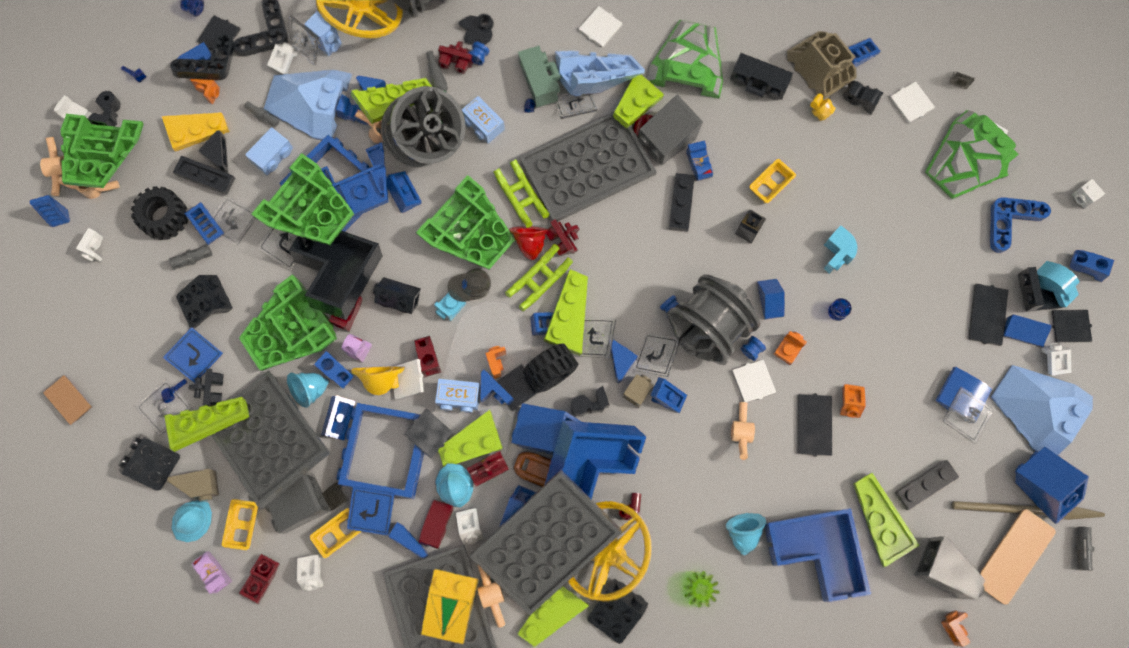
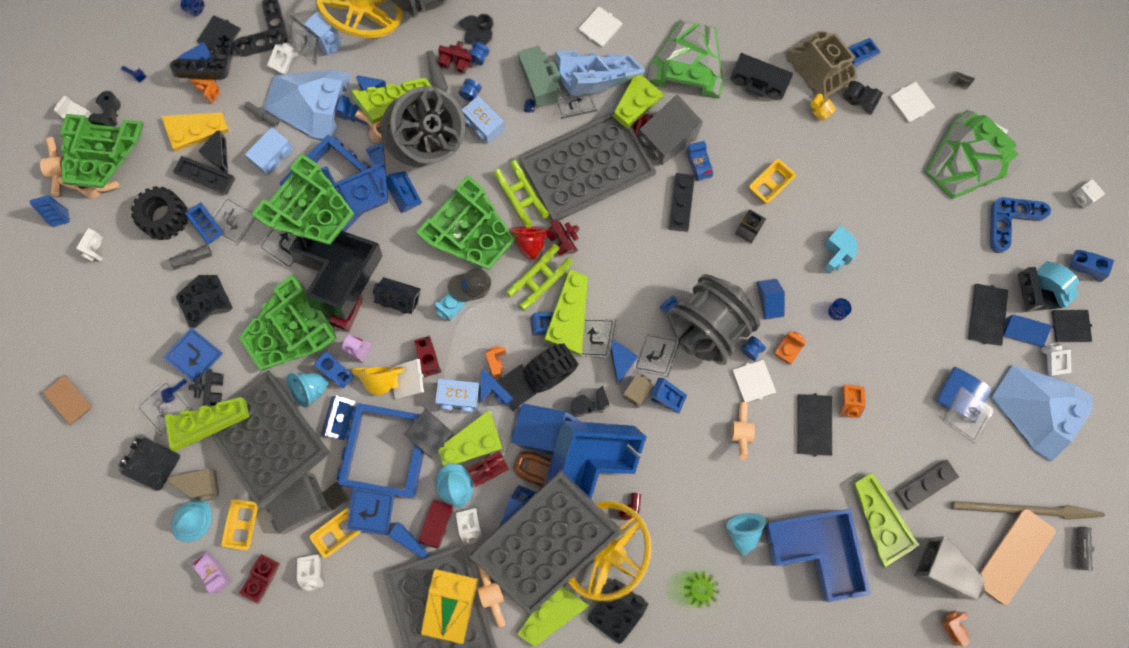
(470, 89): none -> blue wheel
(1052, 483): blue slope -> none

